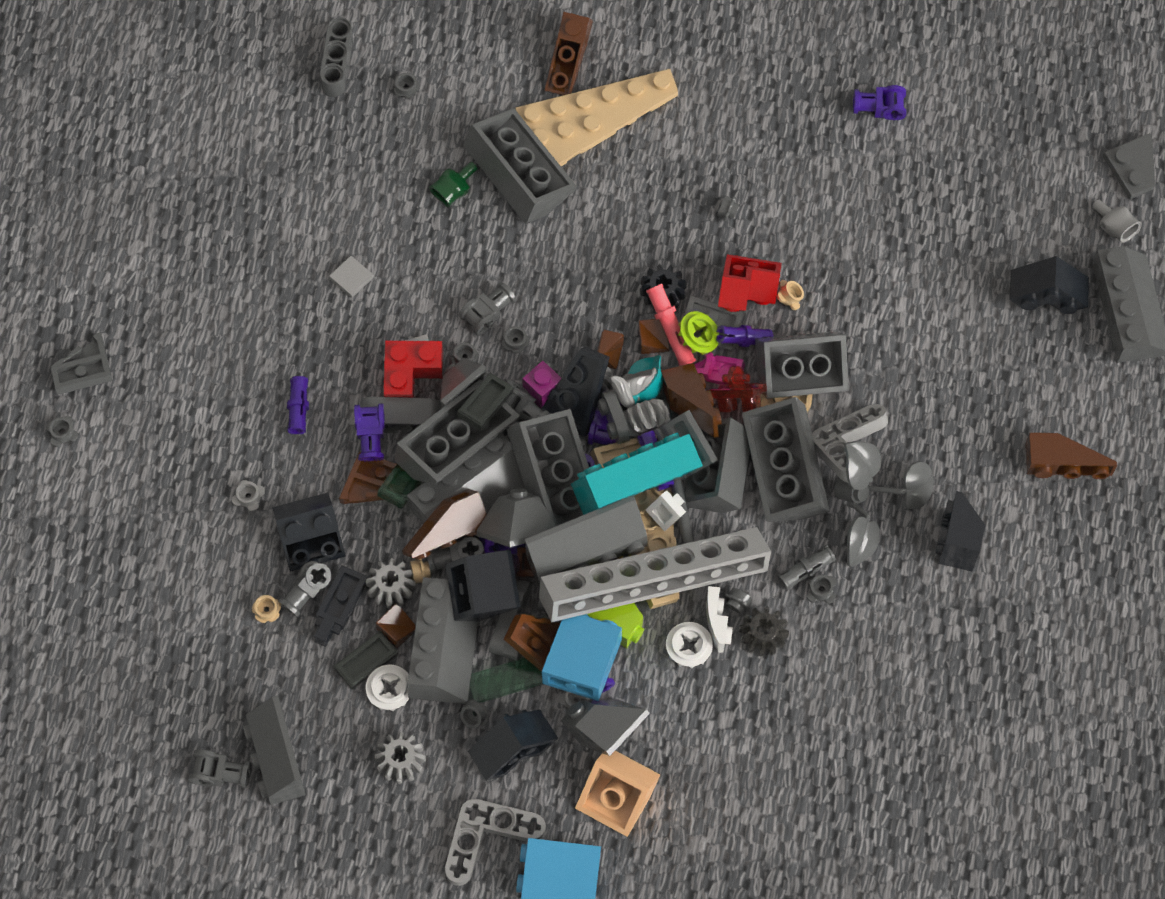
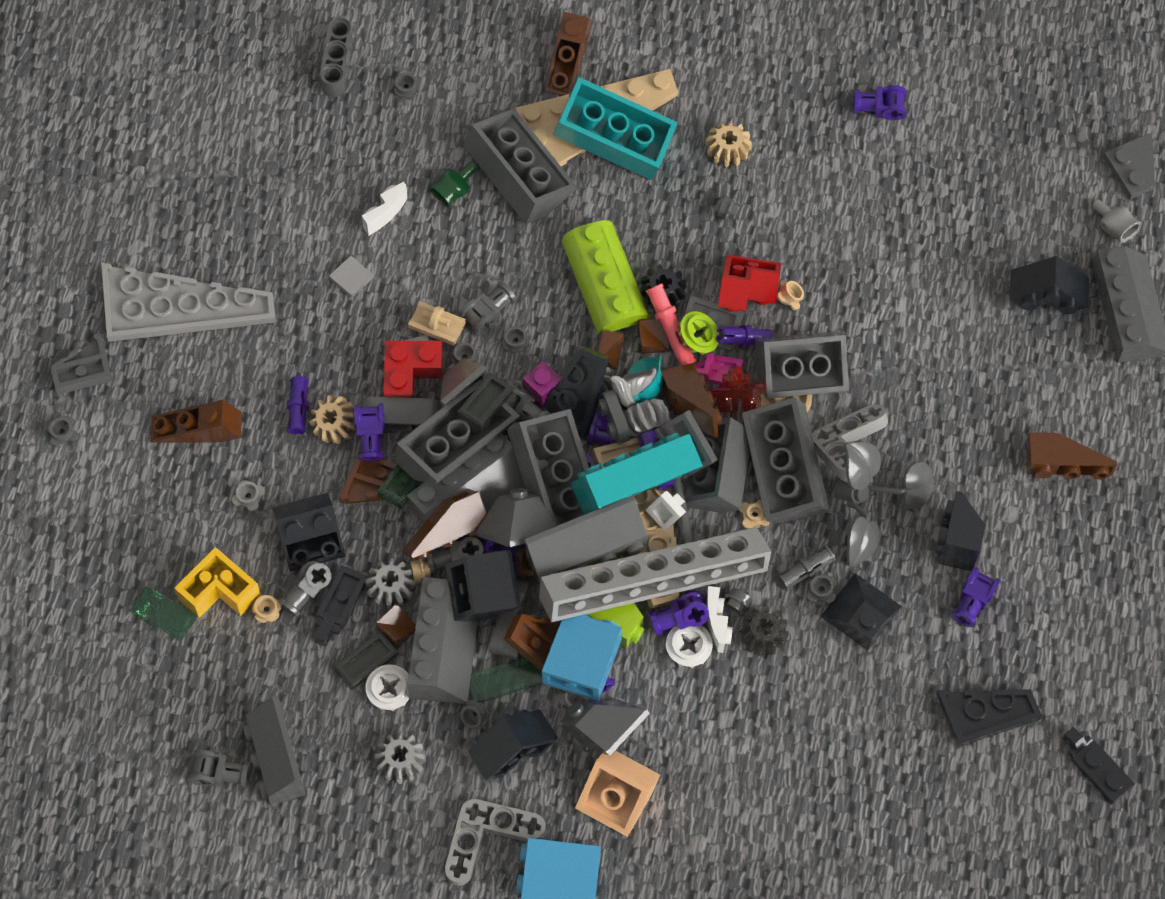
(163, 612): none -> clear green slope
(169, 304): none -> light grey wing
(198, 424): none -> reddish brown slope
(215, 579): none -> yellow brick
(323, 422): none -> tan gear
(391, 202): none -> white slope
(437, 323): none -> tan hips
(604, 276): none -> lime container
(615, 128): none -> teal brick
(681, 613): none -> dark purple connector
(721, 151): none -> tan gear
(749, 520): none -> tan plate
(861, 611): none -> black slope
(976, 593): none -> dark purple connector
(986, 714): none -> black wing
(1097, 766): none -> black hinge

